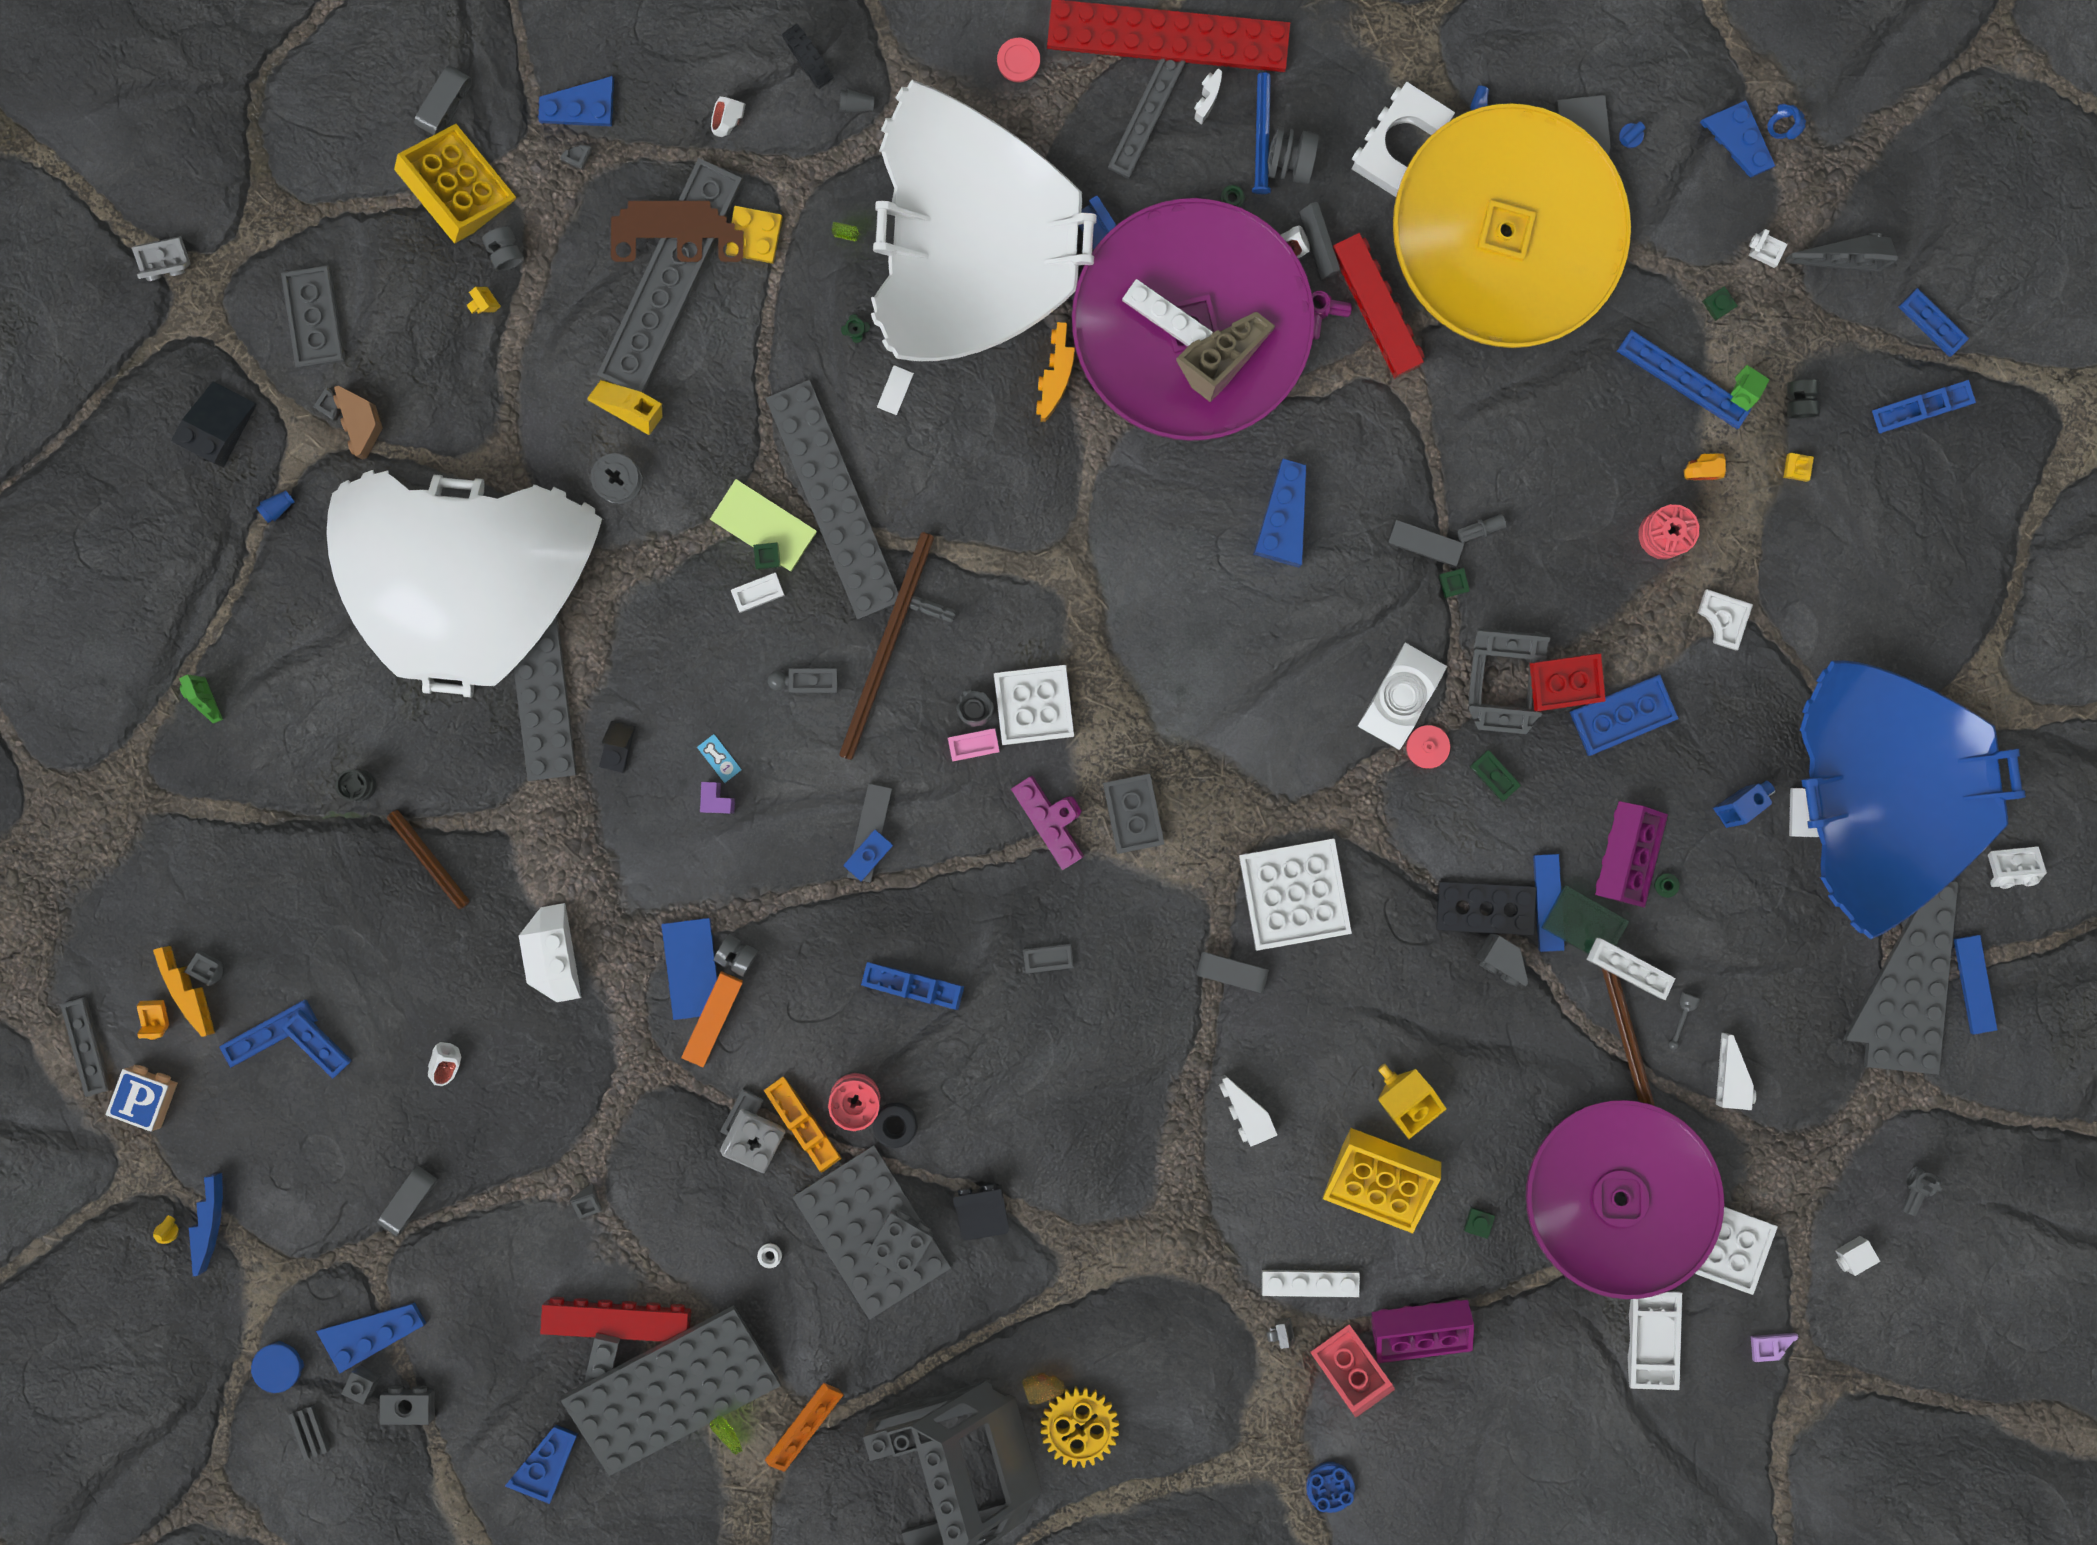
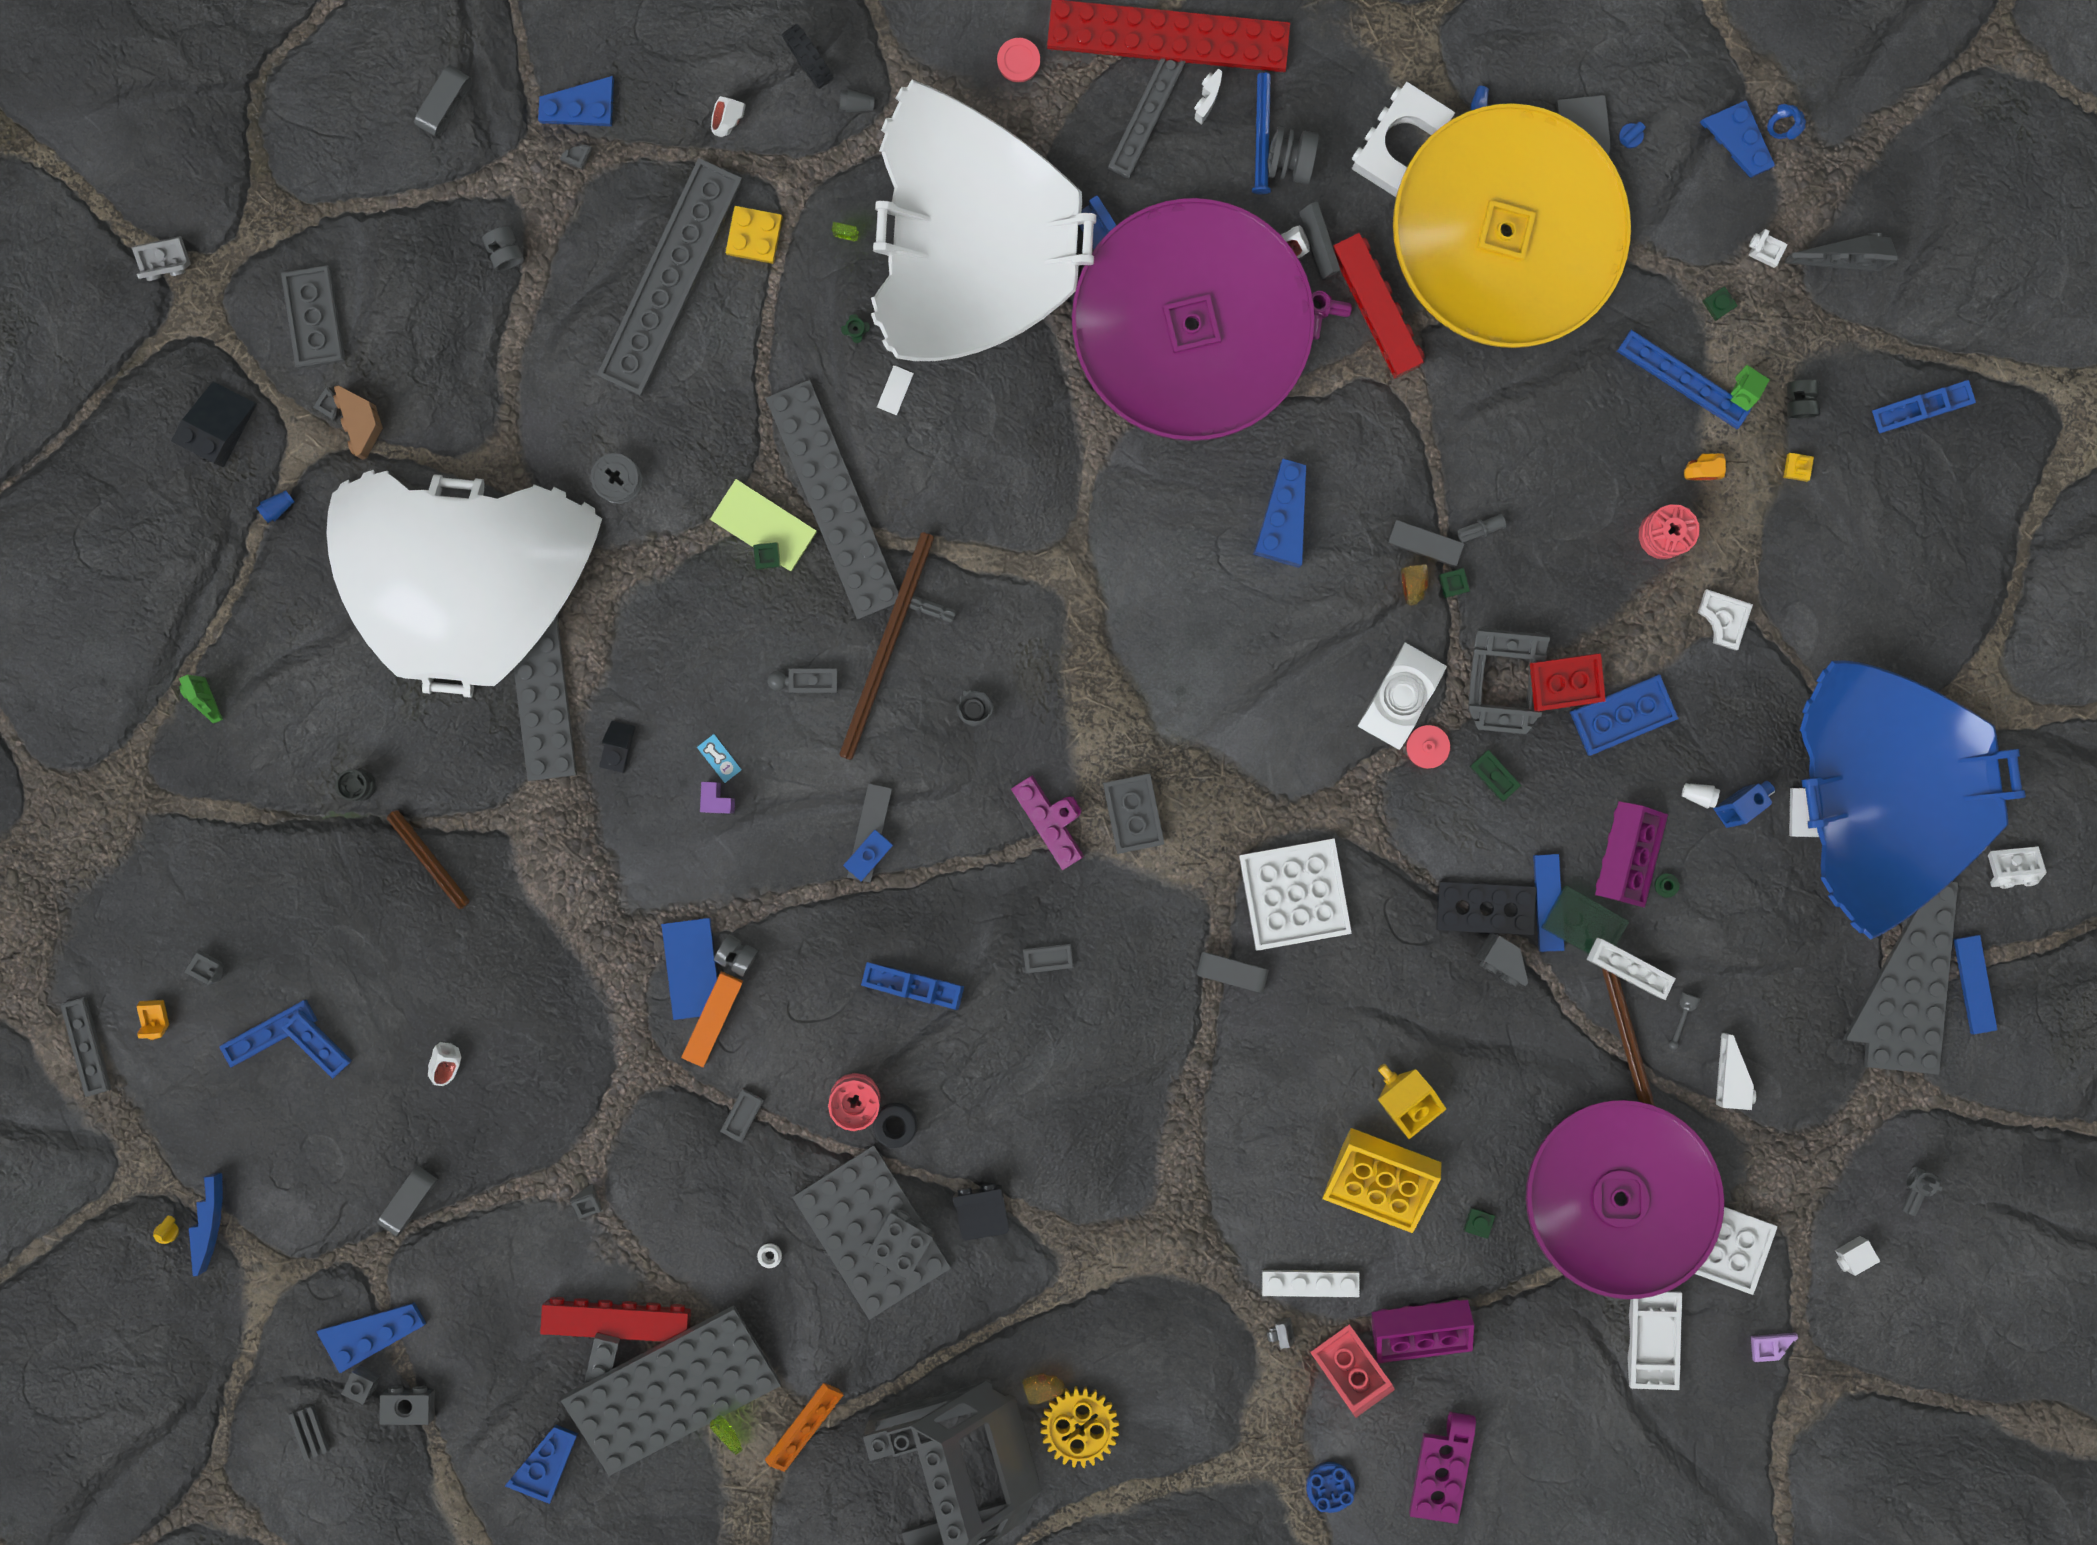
(141, 1098): piece -> none
(189, 1000): light orange slope -> none
(276, 1367): blue tile -> none
(453, 182): yellow slope -> none
(482, 301): yellow tile -> none
(550, 954): white wedge -> none
(628, 405): yellow slope -> none
(674, 219): reddish brown piece -> none
(748, 1127): light grey brick -> none
(757, 592): white tile -> none
(802, 1124): light orange slope -> none
(973, 744): bright pink tile -> none
(1033, 705): white plate -> none
(1055, 381): light orange slope -> none
(1165, 314): white plate -> none
(1218, 358): dark tan wedge -> none
(1235, 190): dark green plate -> none
(1251, 1115): white slope -> none
(1414, 583): none -> clear yellow rock
(1460, 1436): none -> magenta hinge
(1701, 794): none -> white cone
(1933, 322): blue tile -> none

